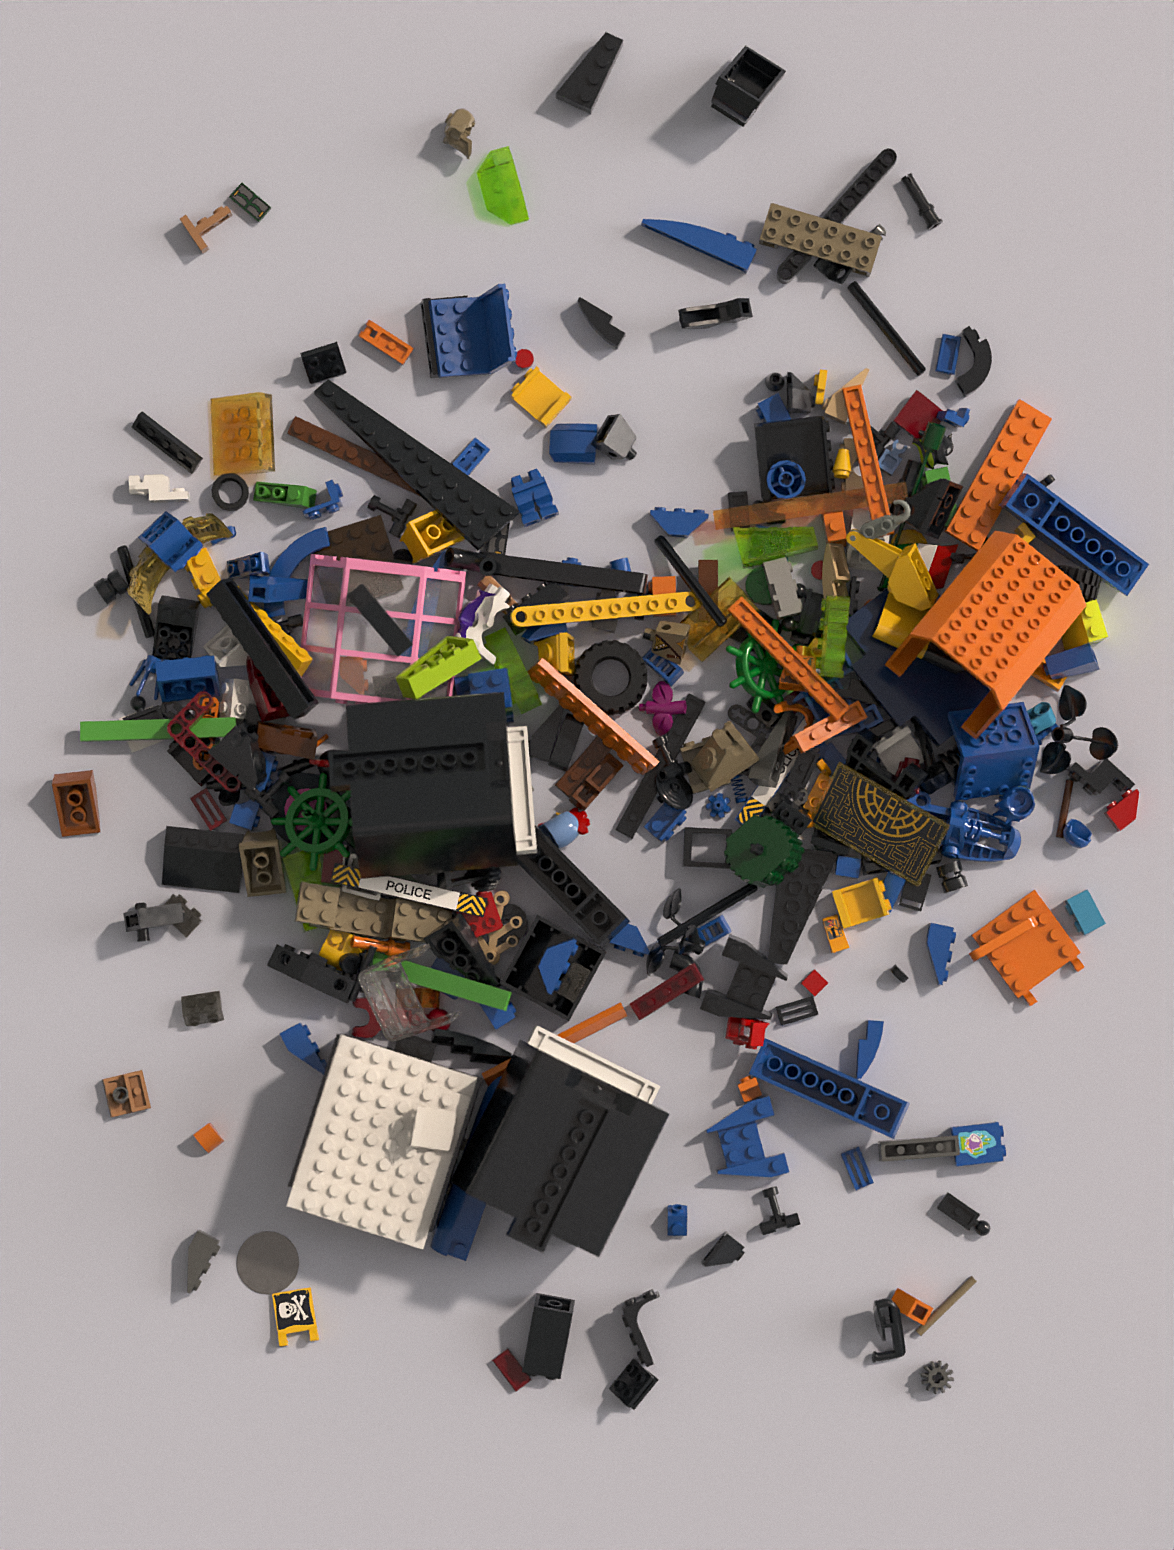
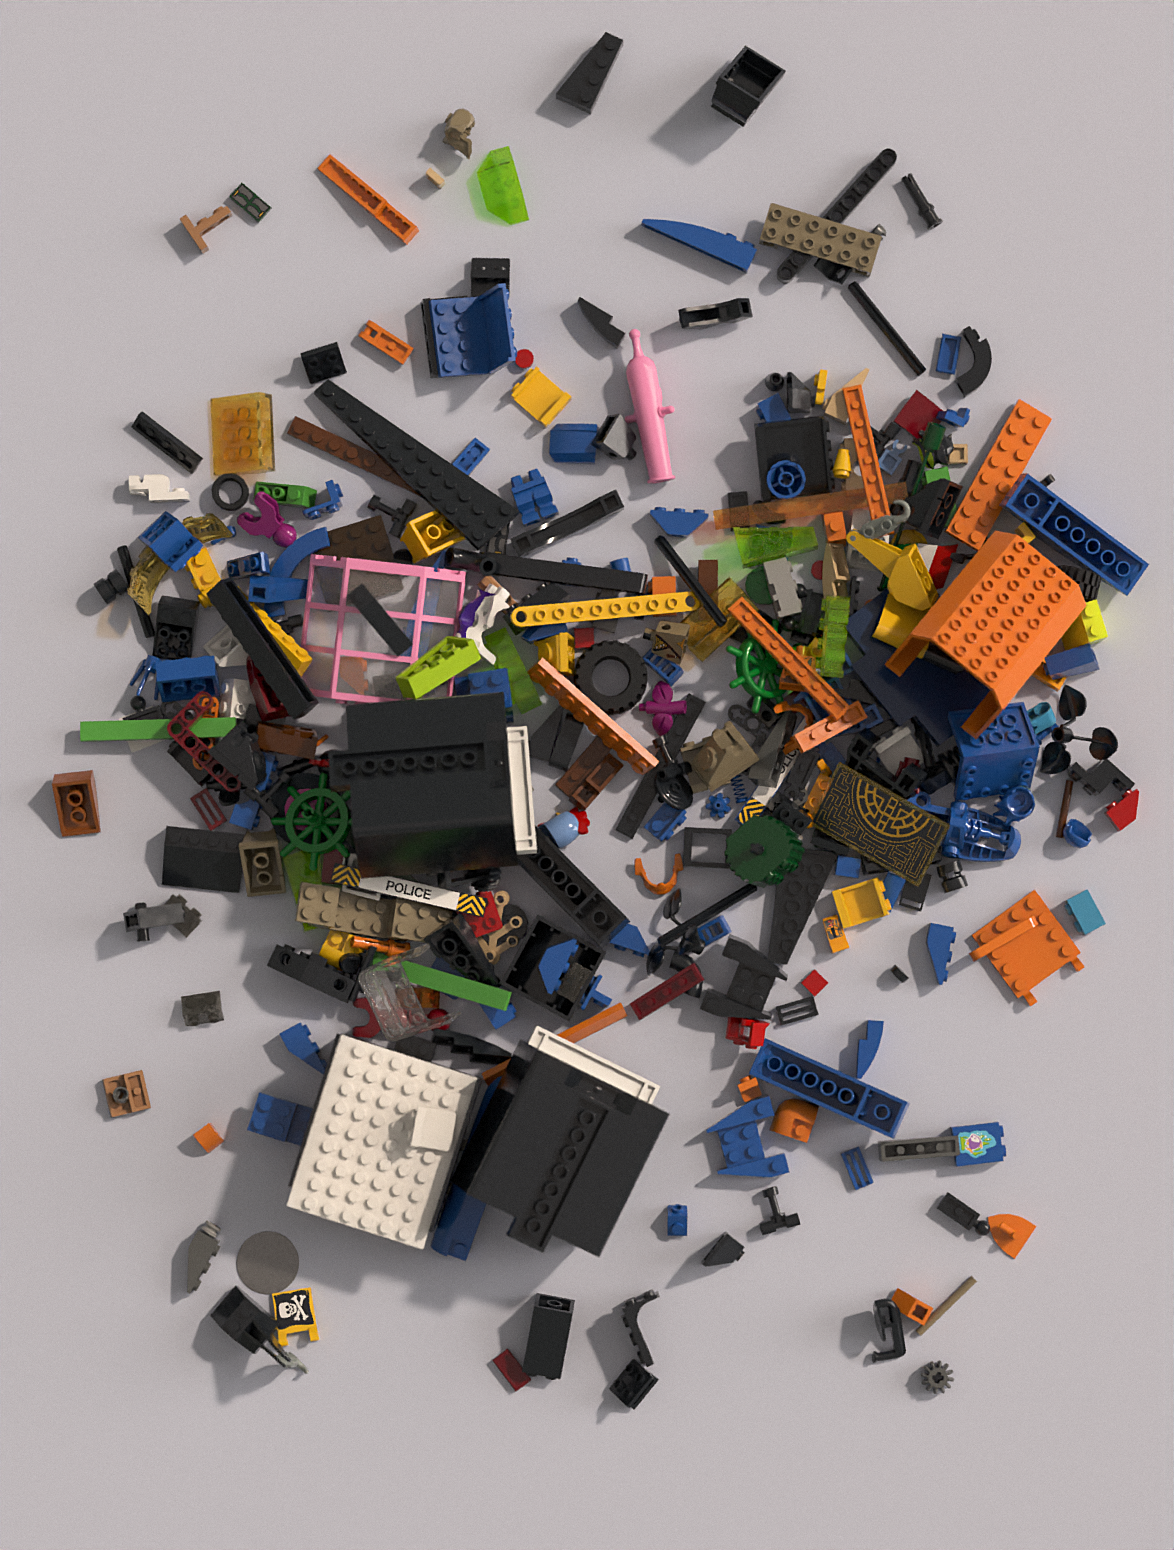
(211, 1228): none -> light grey bush
(252, 1326): none -> black slope
(269, 523): none -> magenta piece
(279, 1119): none -> blue bracket
(368, 199): none -> orange slope
(435, 178): none -> tan tile
(488, 273): none -> black bracket
(568, 524): none -> black arch
(584, 637): none -> red tile
(599, 998): none -> blue bracket
(649, 412): none -> bright pink piece
(661, 888): none -> orange helmet
(795, 1119): none -> orange brick
(959, 454): none -> tan tile
(1010, 1232): none -> orange shield

